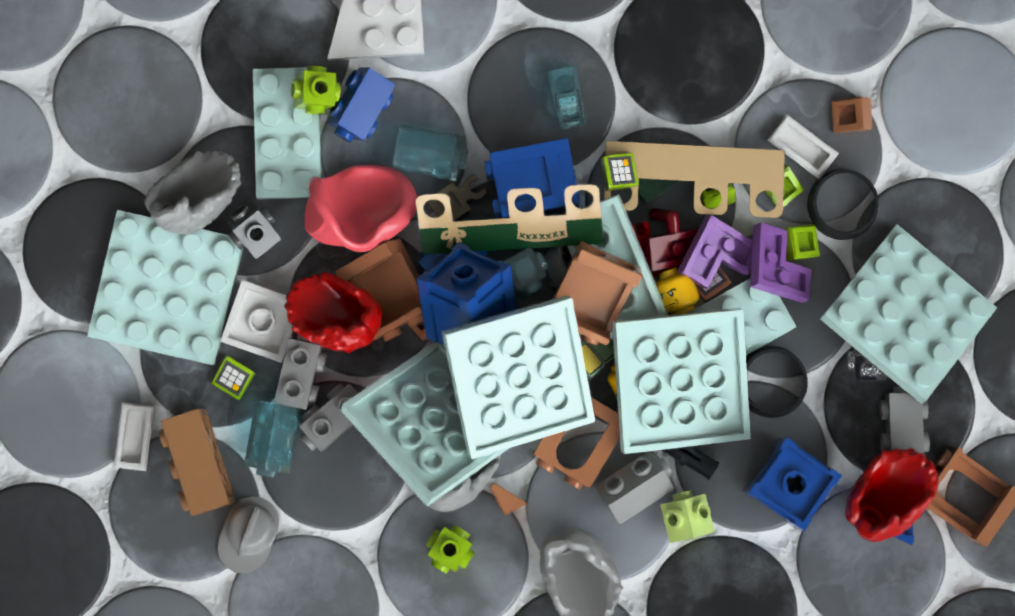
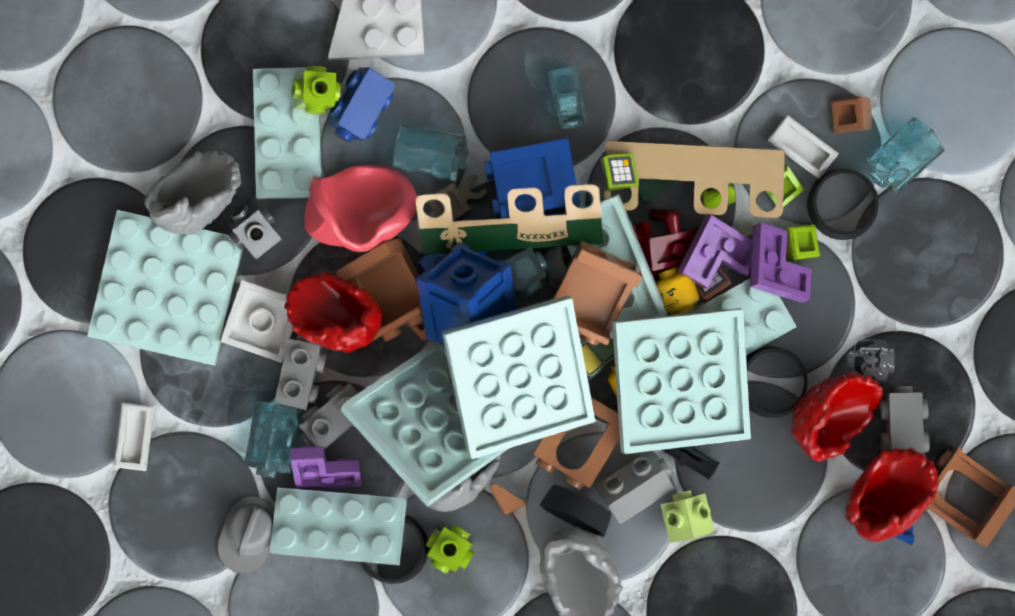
(196, 462): medium nougat brick -> none
(233, 377): slope -> none
(314, 472): none -> medium lavender plate
(338, 526): none -> light aqua plate
(424, 554): none -> black tyre
(576, 510): none -> black tyre
(771, 484): blue container -> none
(834, 414): none -> red hair
(904, 155): none -> clear light blue brick
(908, 314): light aqua plate -> none

